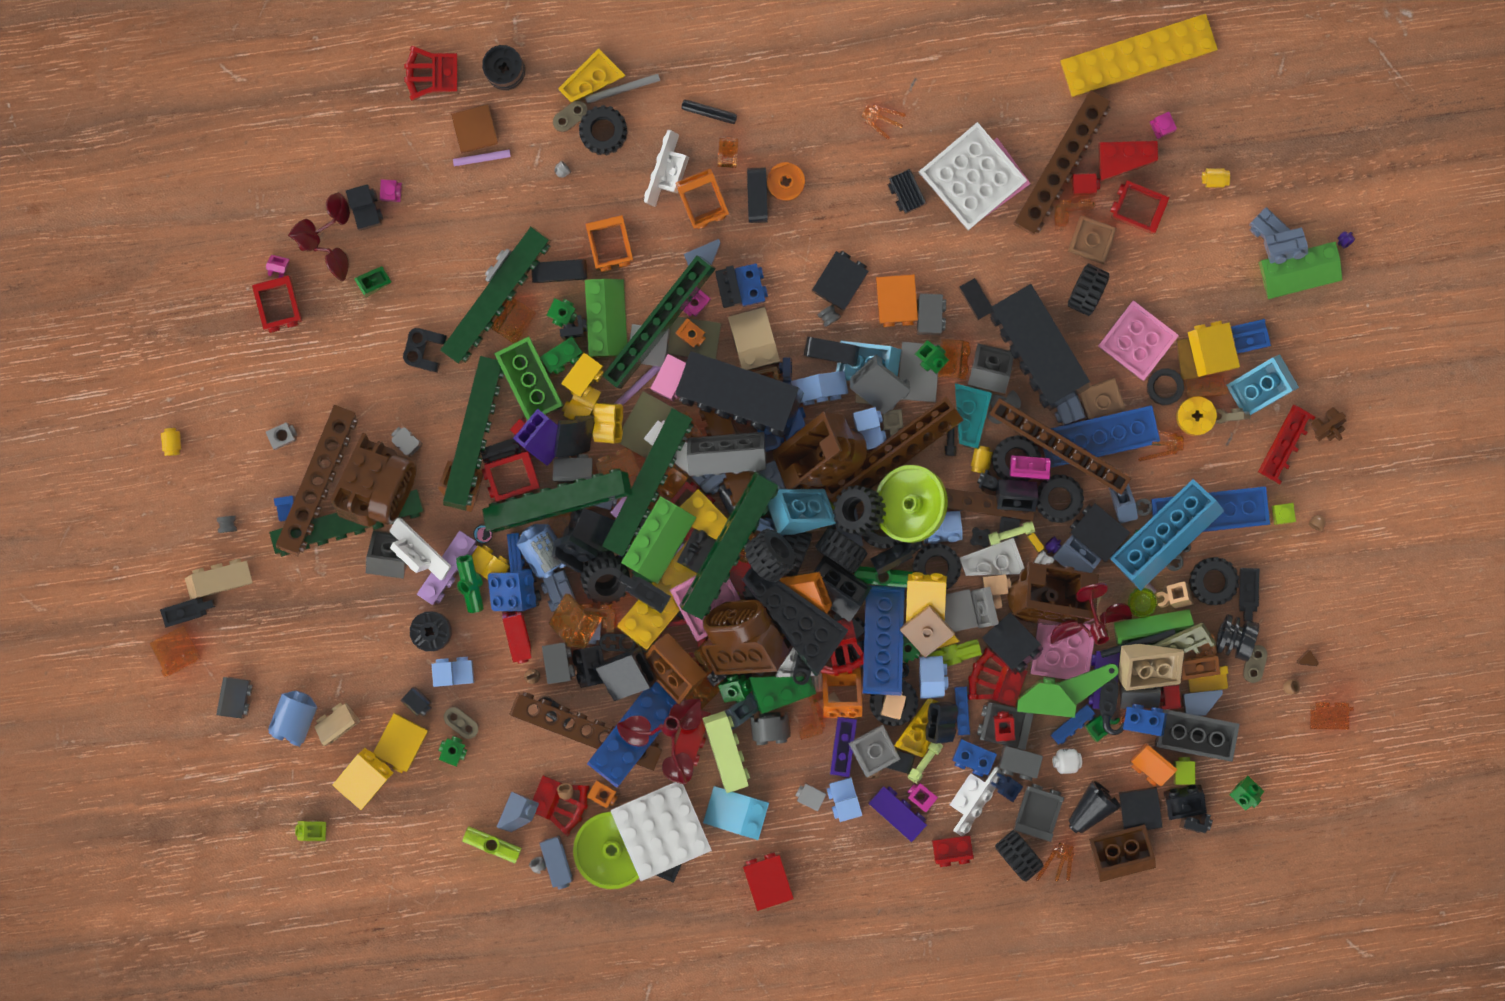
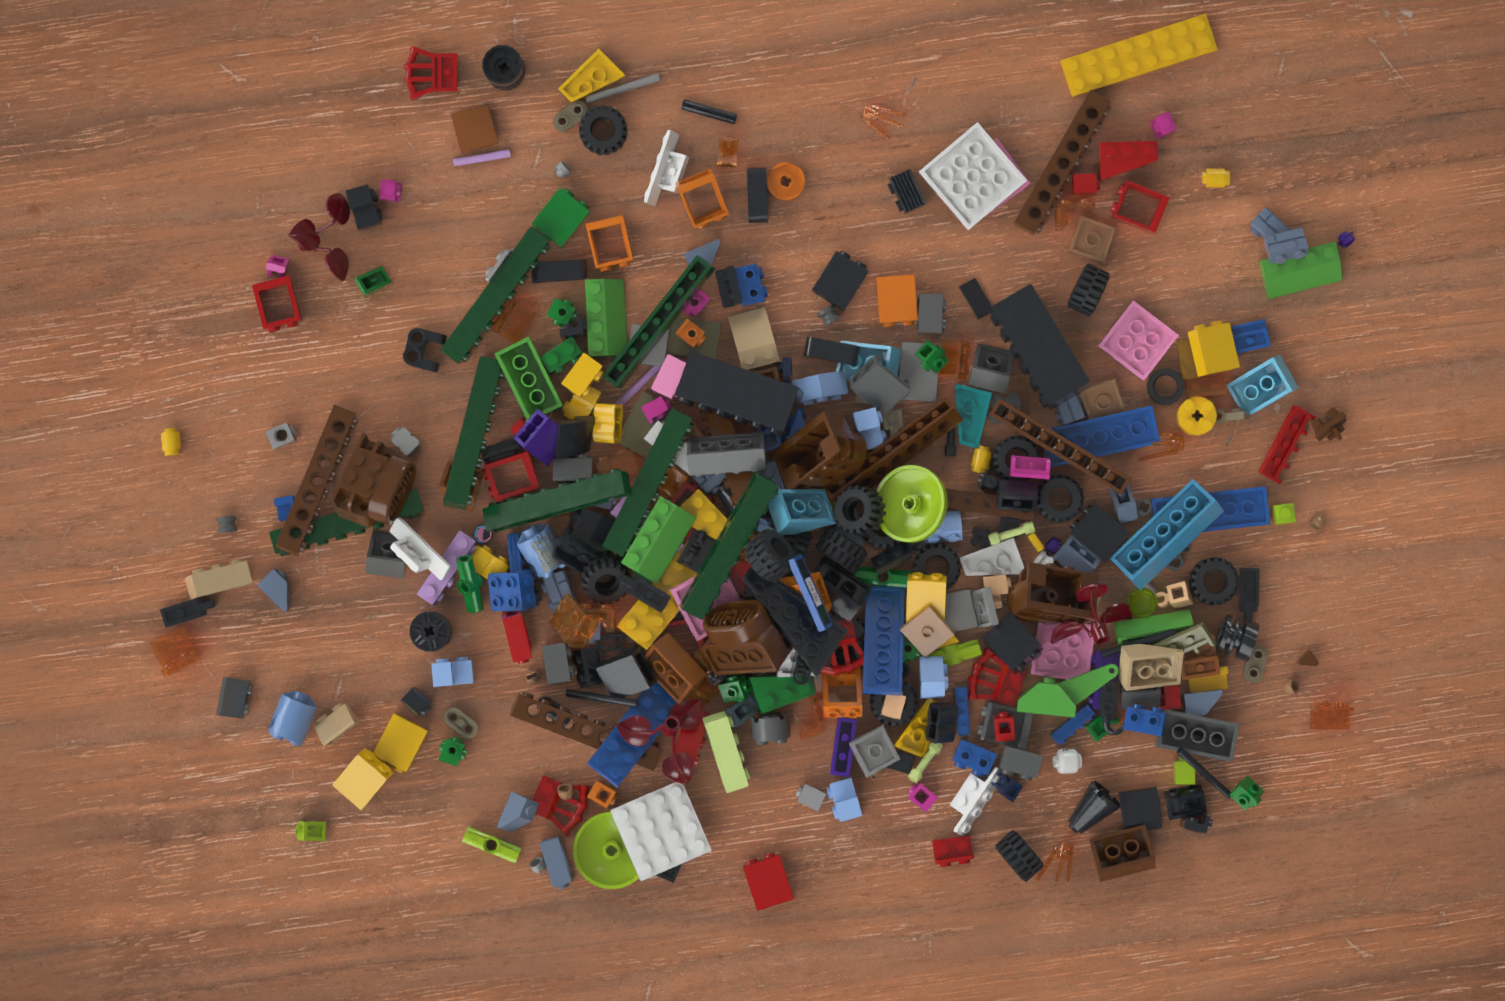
(276, 588): none -> sand blue slope
(561, 217): none -> green brick
(602, 698): none -> black bar
(656, 409): none -> dark pink brick
(736, 813): medium azure slope -> none
(810, 593): none -> tile
(898, 813): dark purple brick -> none
(1038, 812): dark grey panel -> none
(1152, 765): orange slope -> none
(1202, 771): none -> black bar

